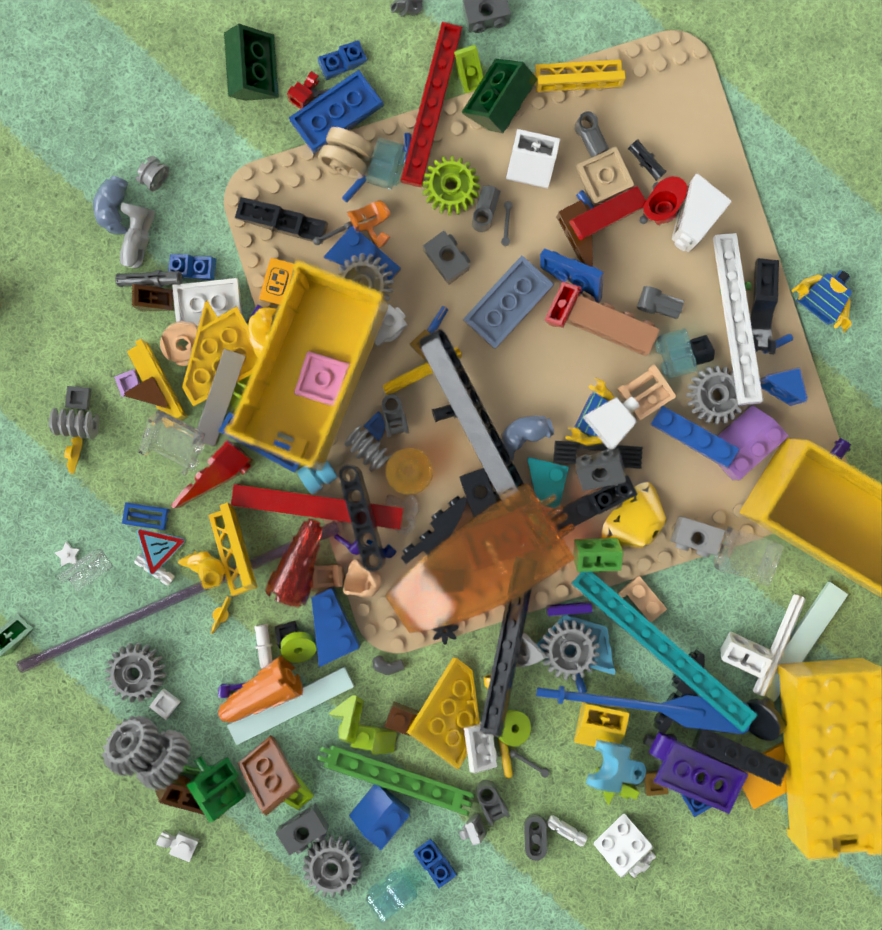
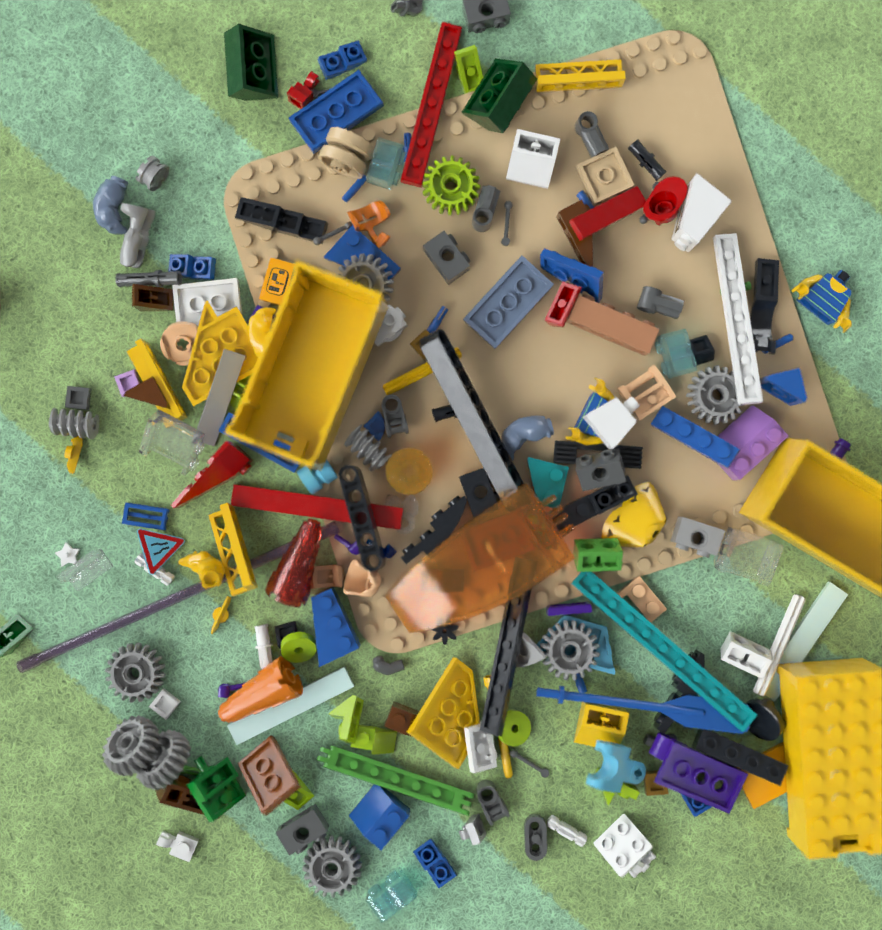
(321, 378): bright pink tile -> none

